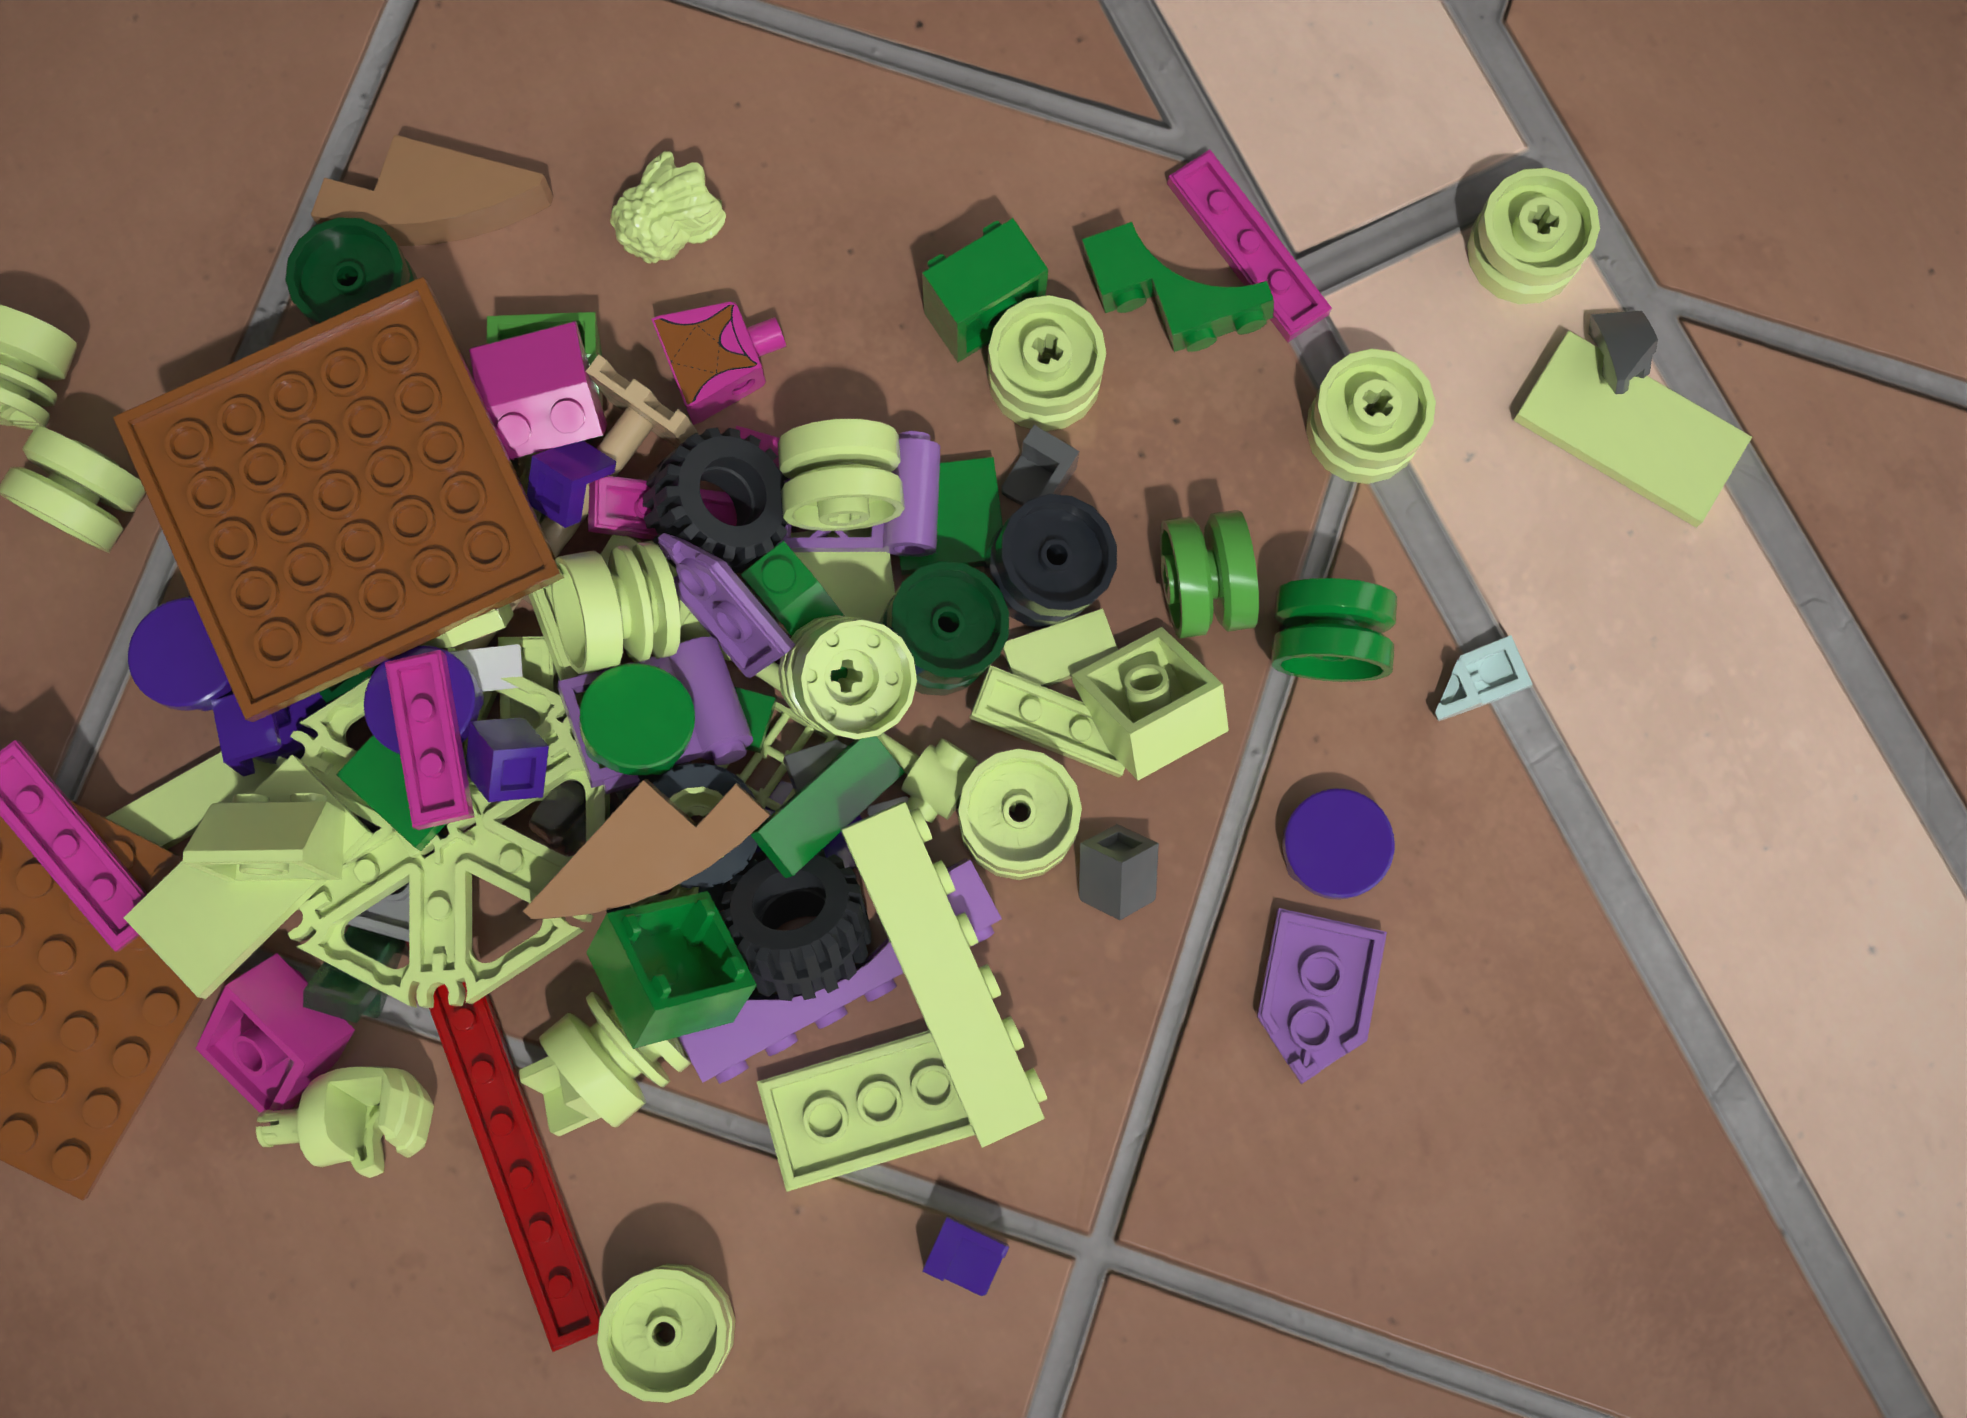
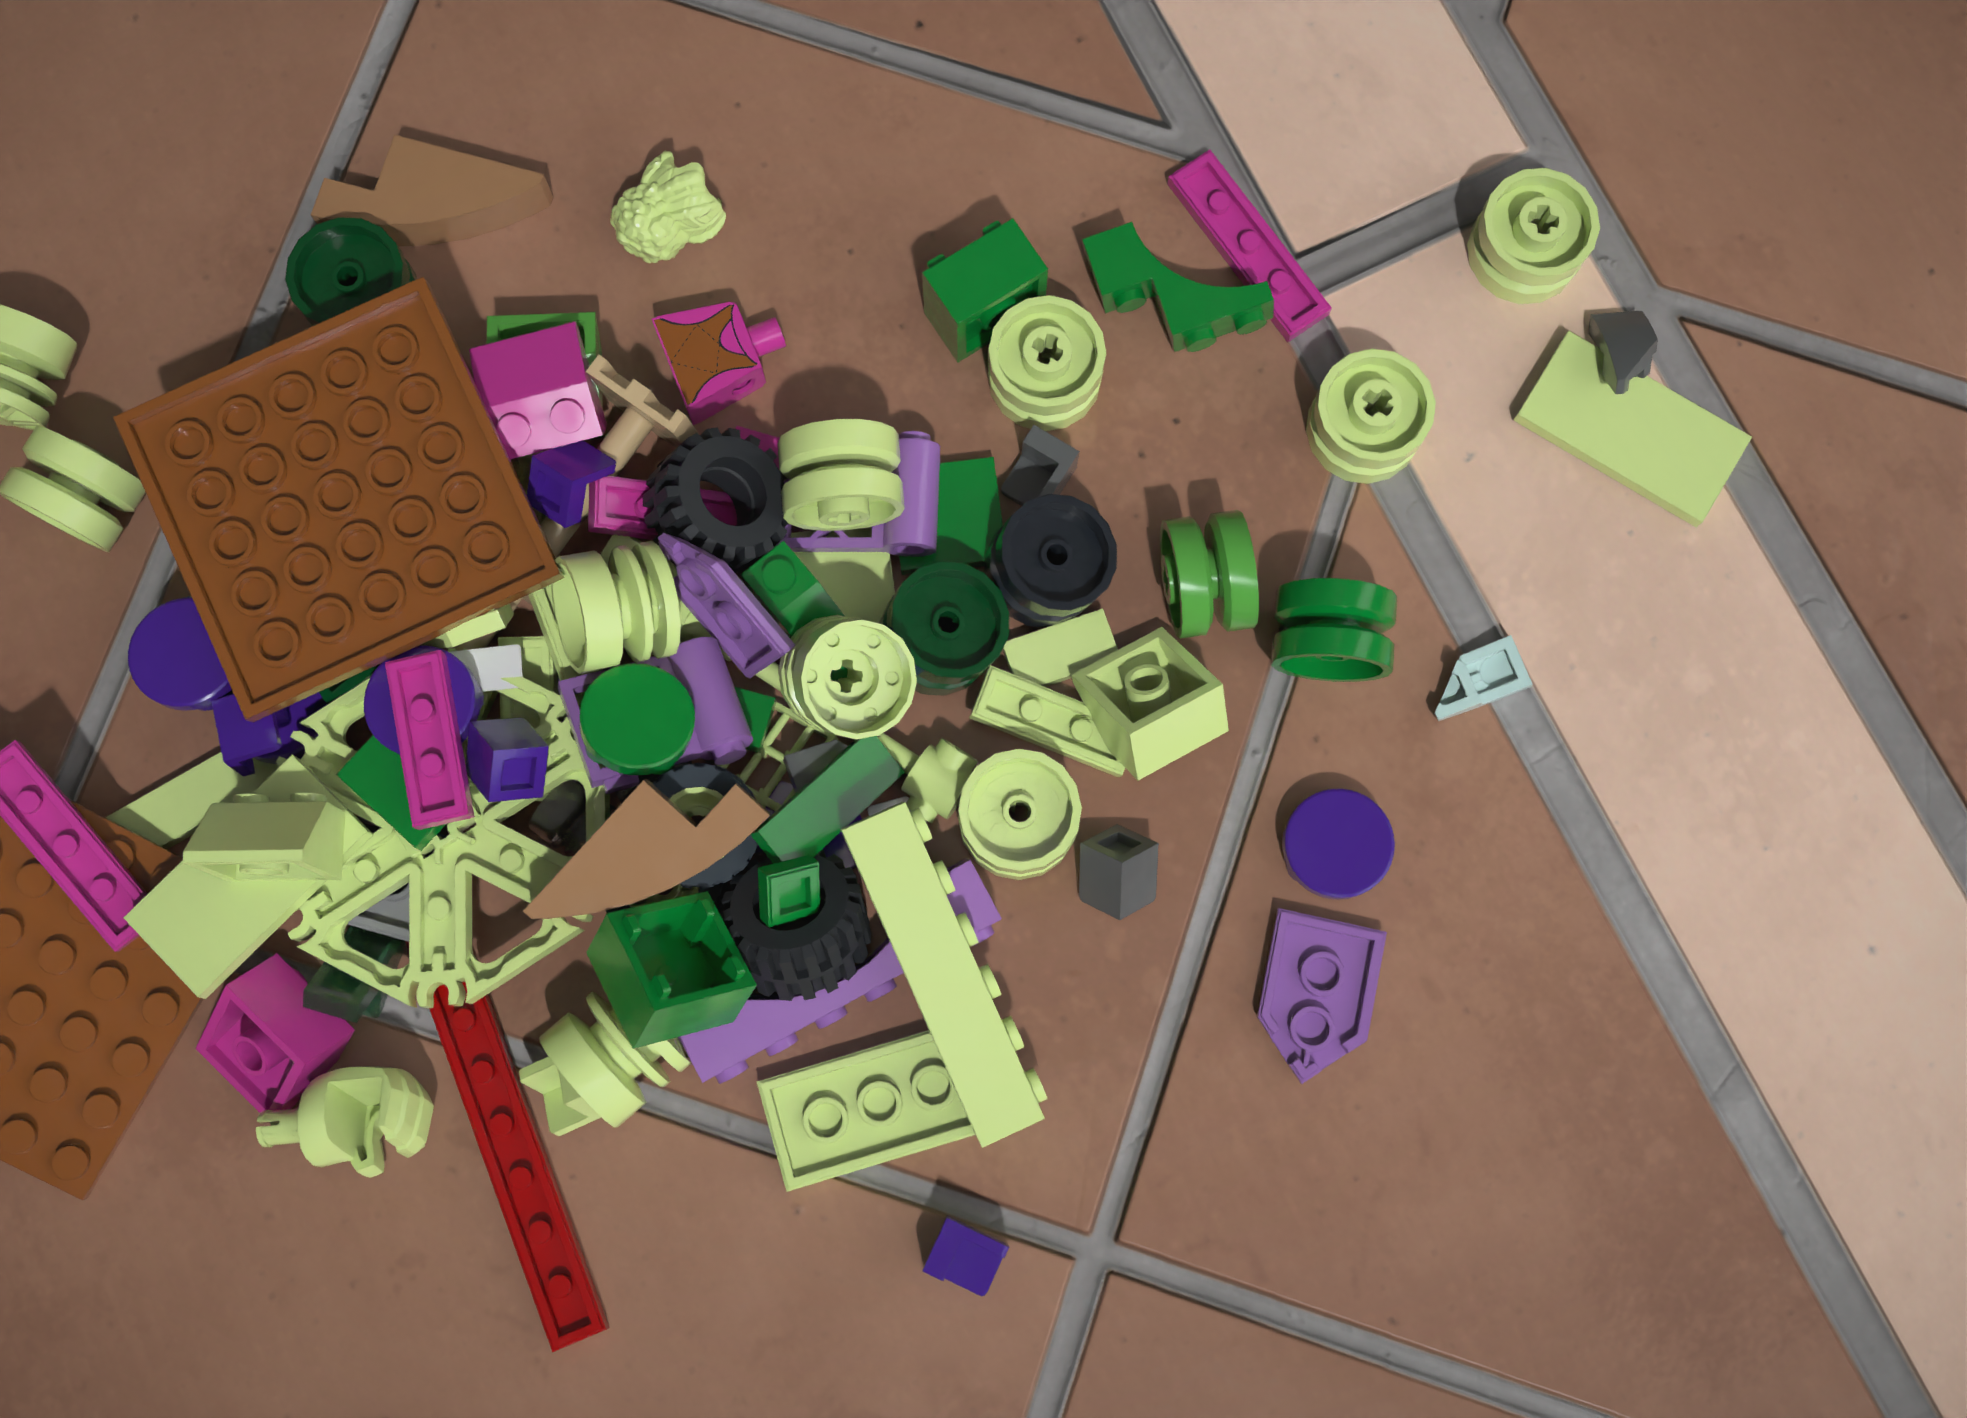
(630, 1331): yellowish green wheel -> none
(789, 890): none -> green tile

